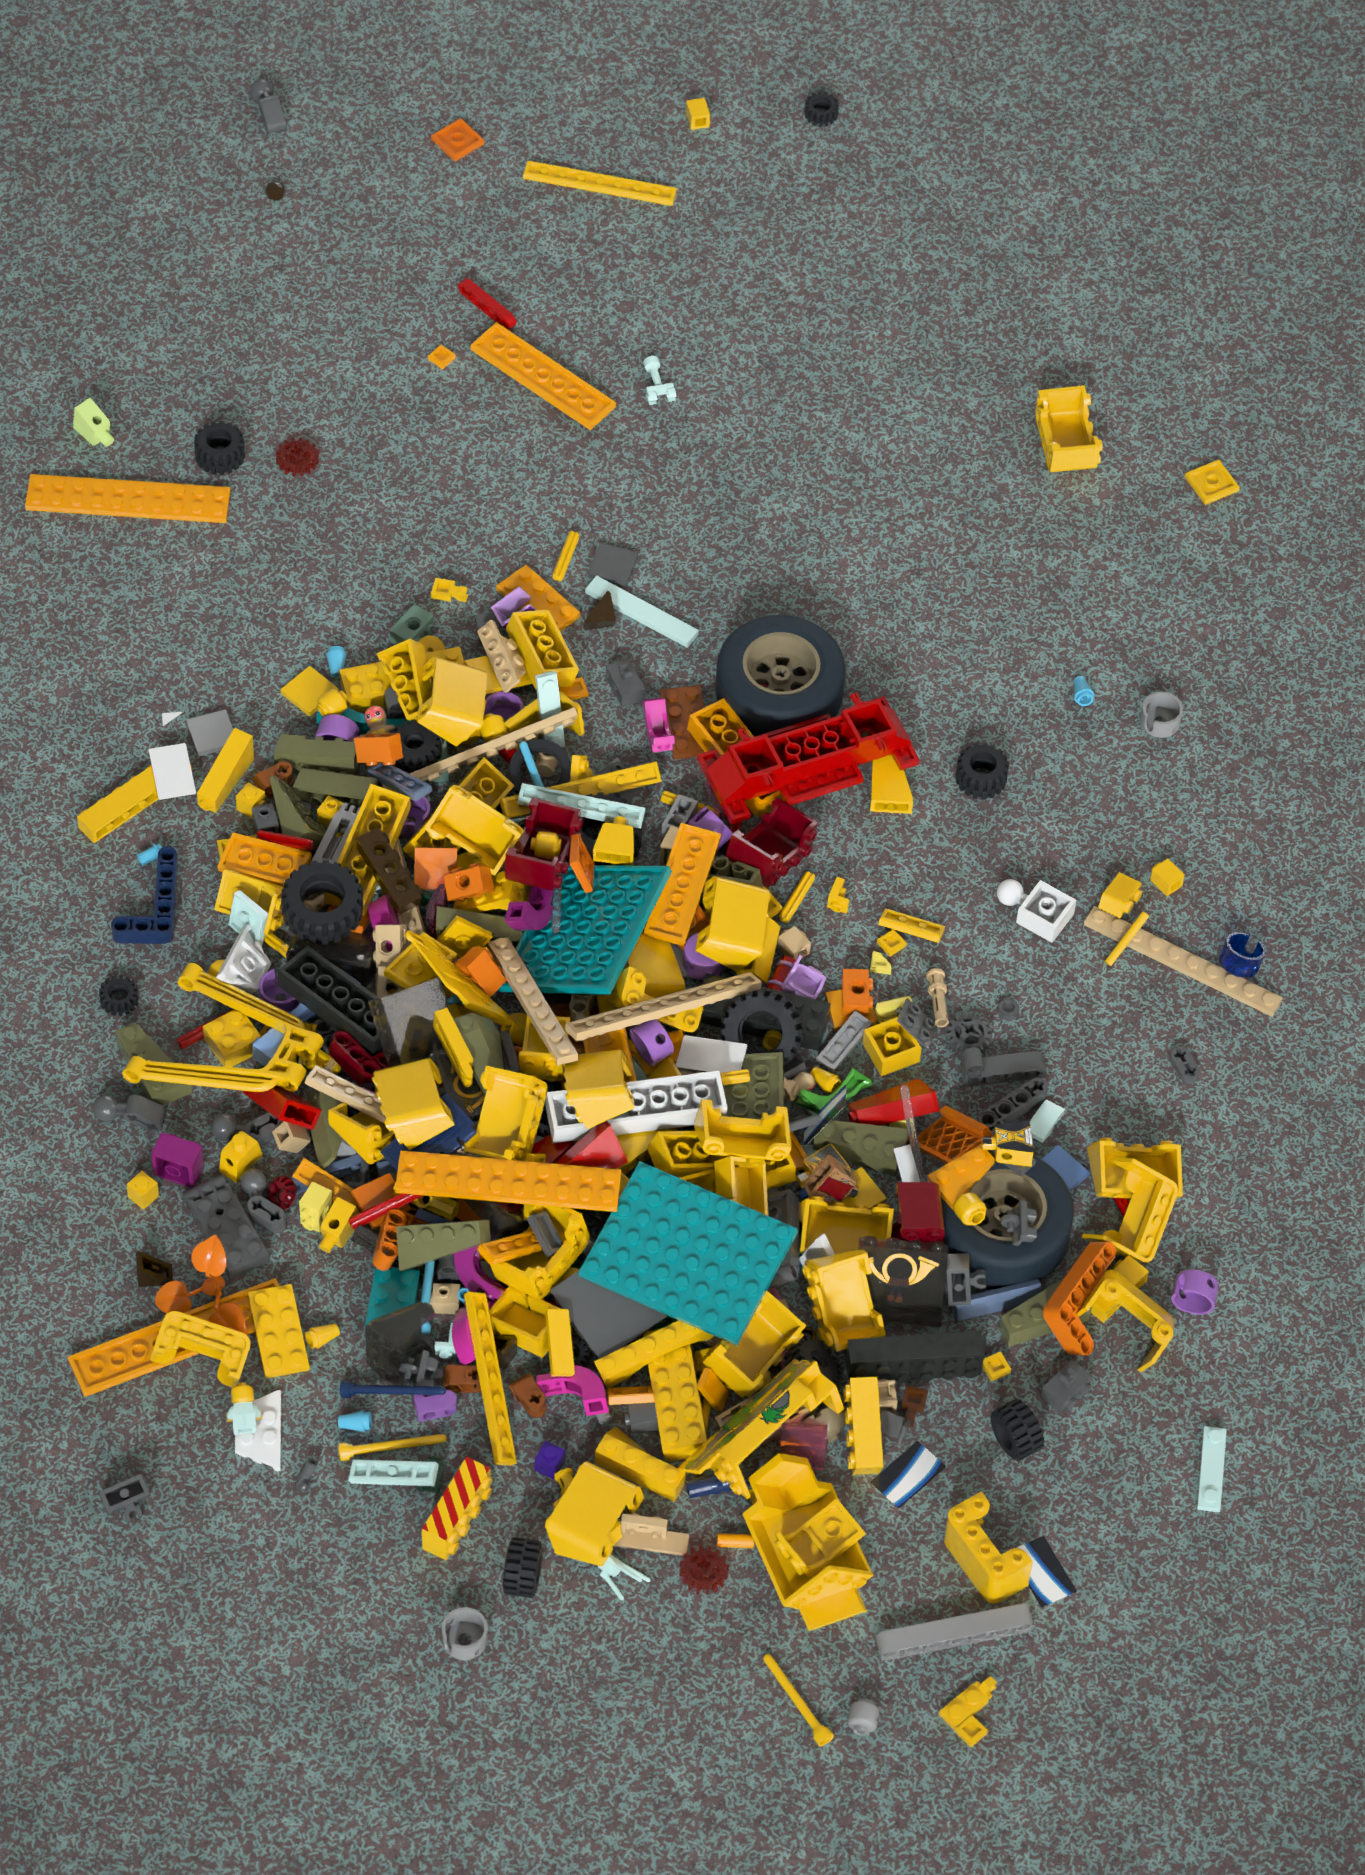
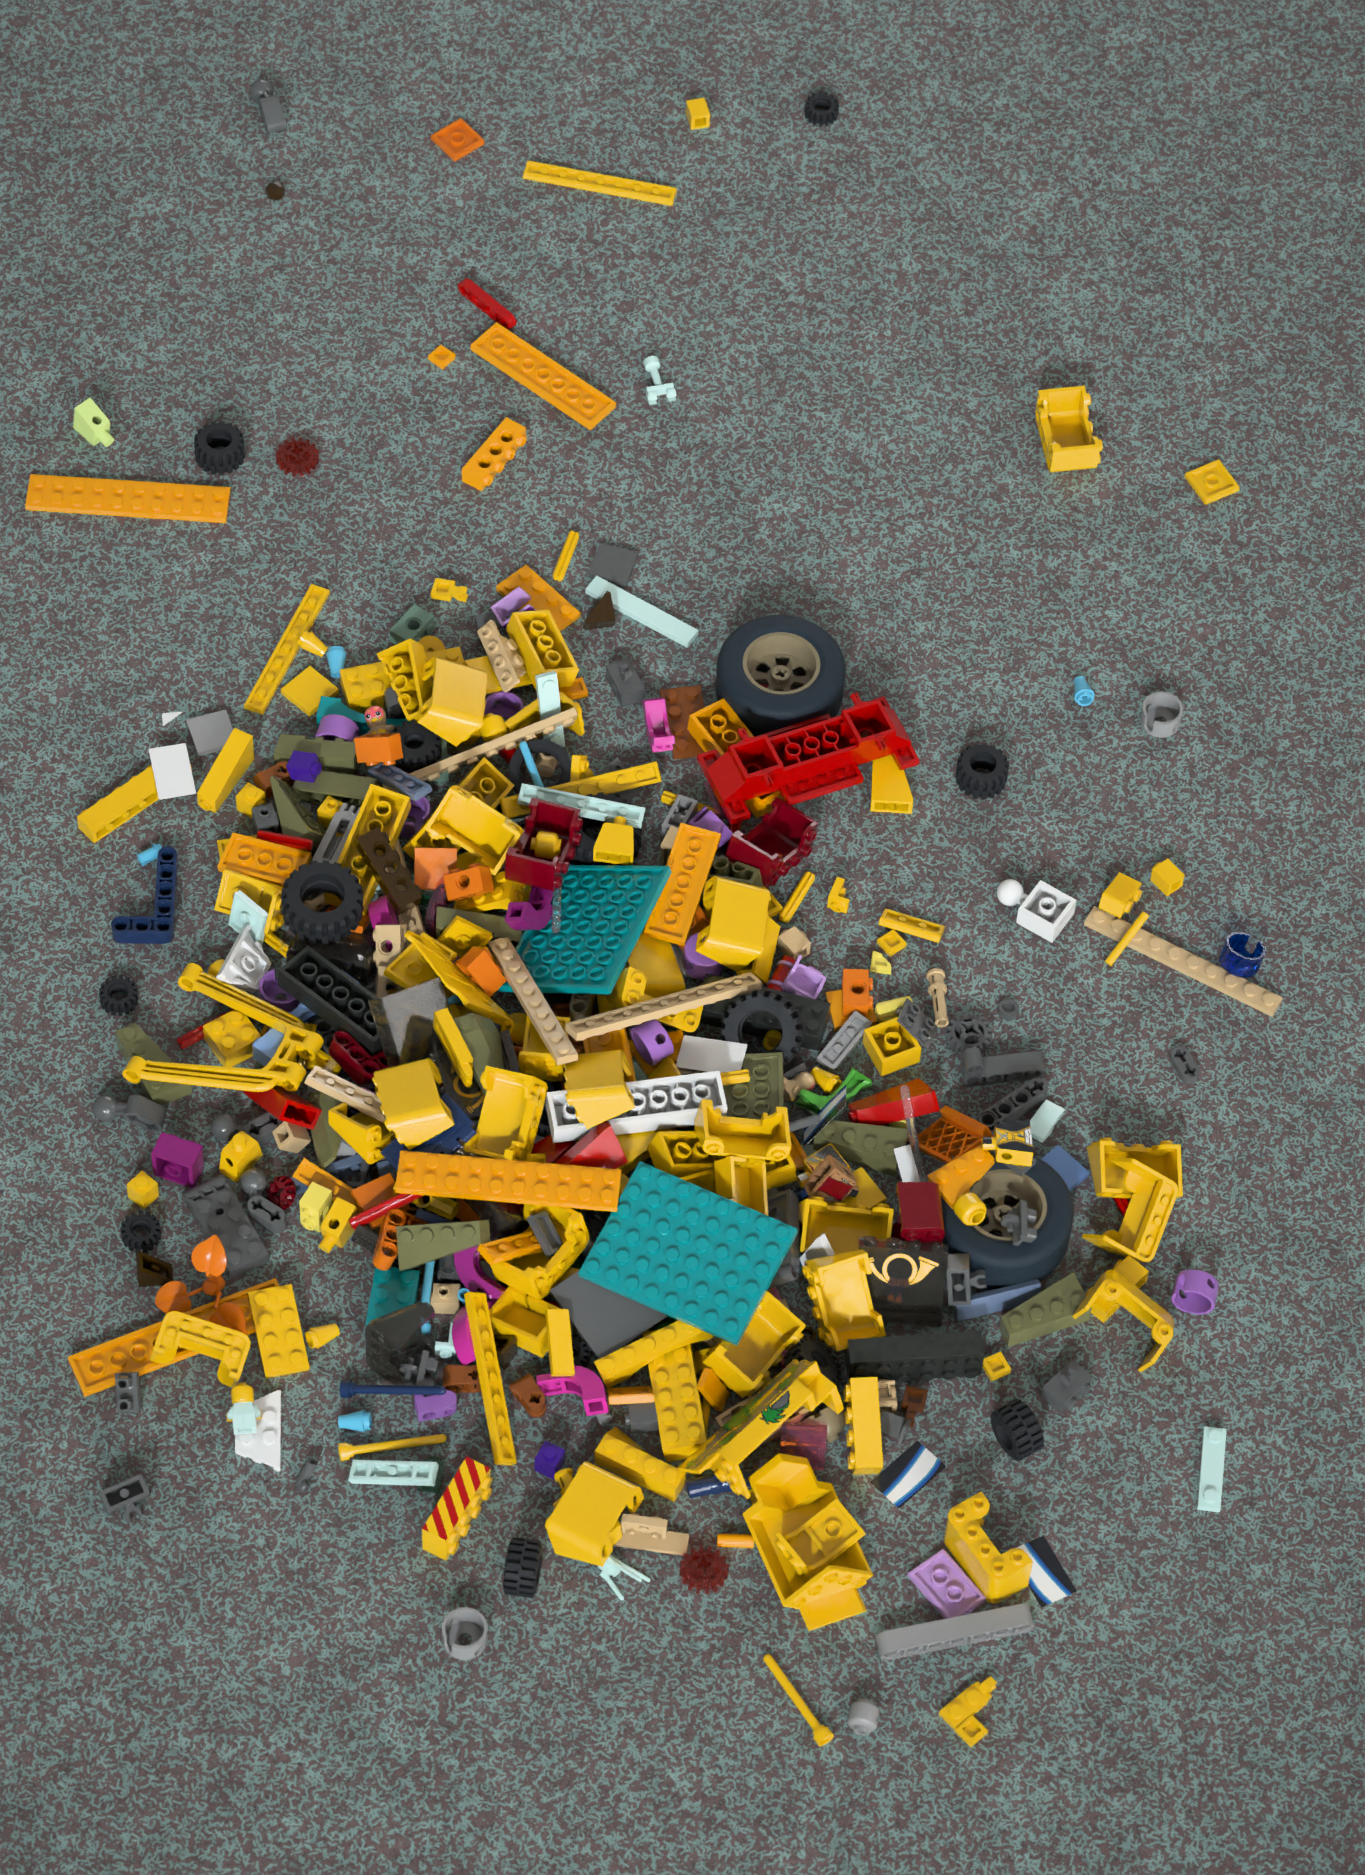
(127, 1392): none -> dark grey hips
(141, 1221): none -> black tyre
(286, 649): none -> yellow tile
(304, 766): none -> dark purple brick
(311, 643): none -> yellow cone
(332, 702): yellow head -> none
(494, 454): none -> light orange brick
(582, 863): orange tile -> none
(946, 1586): none -> lavender tile
(1070, 1295): orange beam -> none

